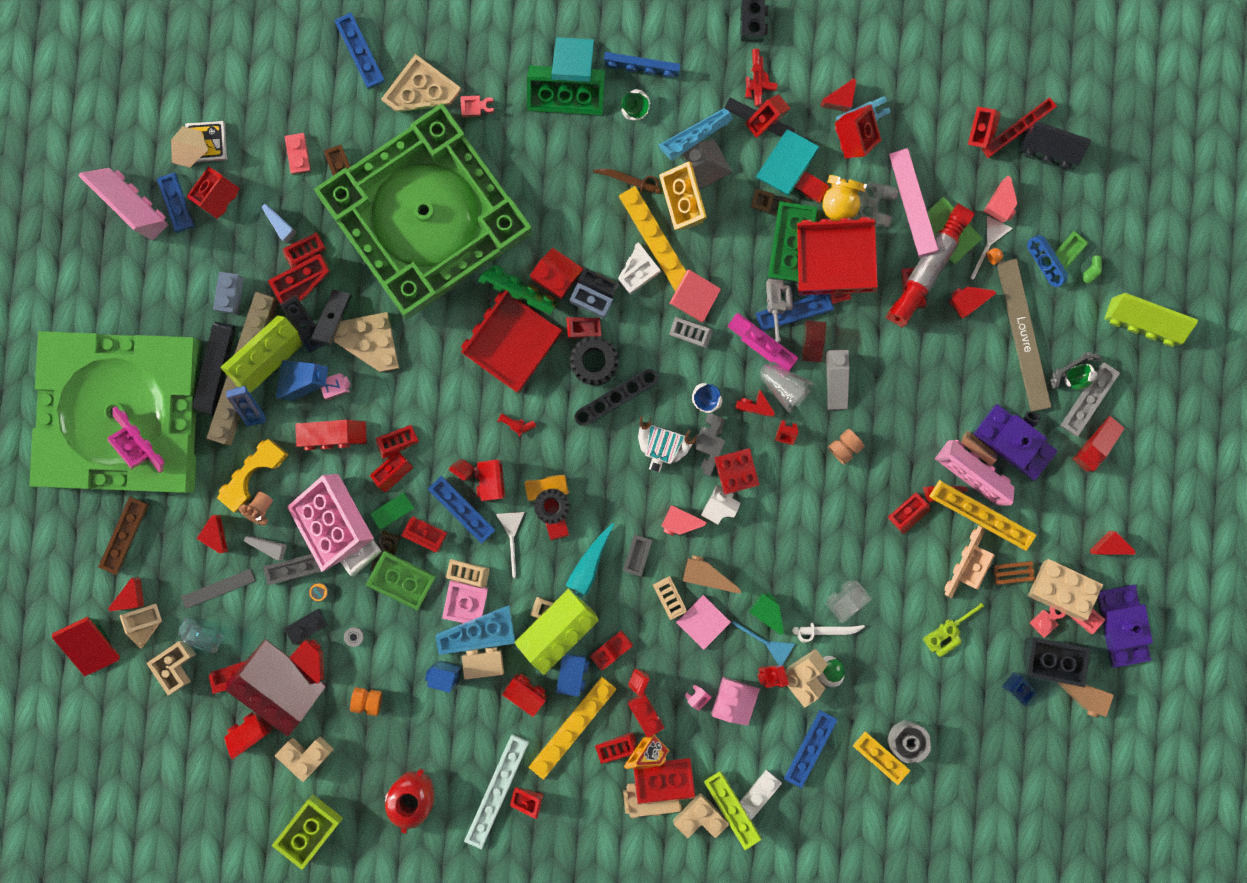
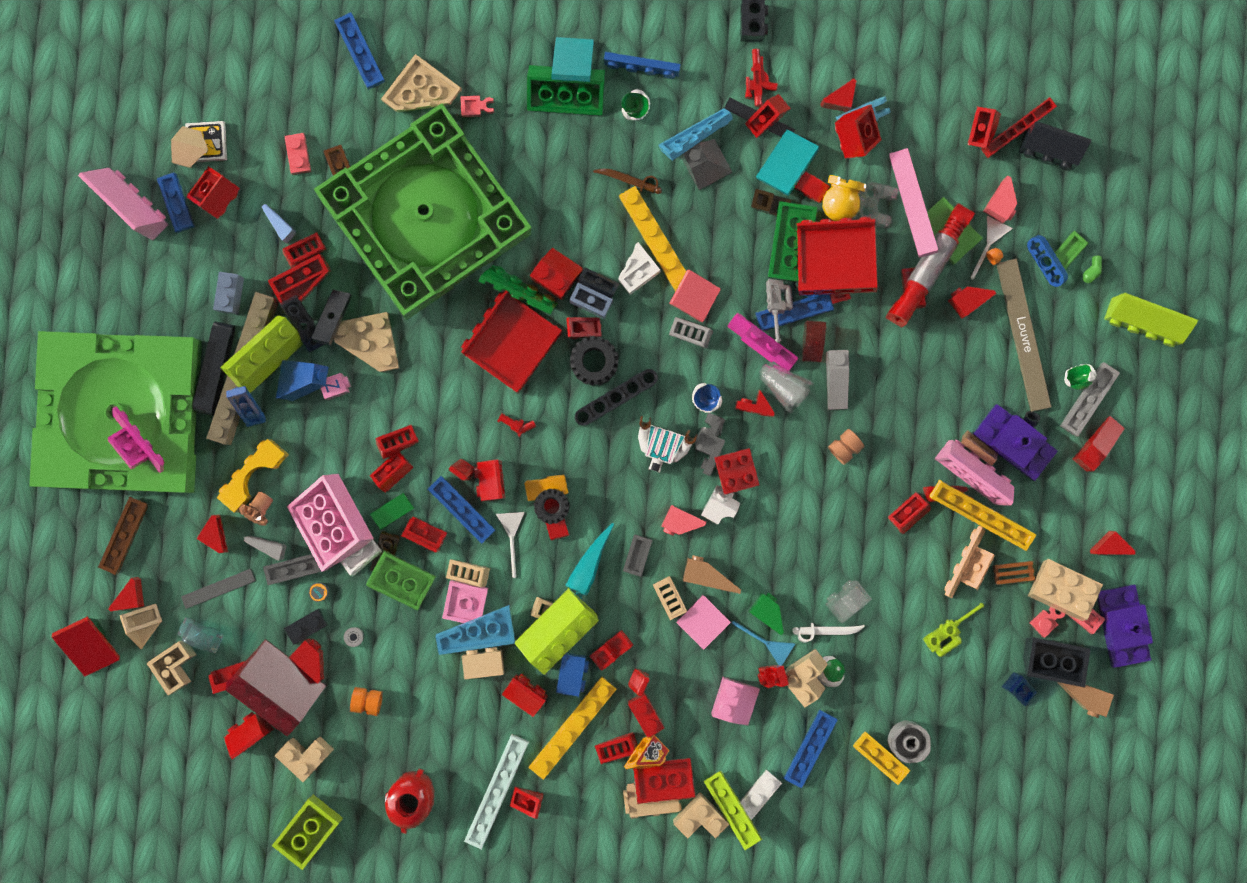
(330, 434): wedge -> none
(443, 676): blue brick -> none
(683, 197): yellow slope -> none
(699, 699): bright pink tile -> none
(786, 434): red tile -> none
(1060, 372): dark grey piece -> none

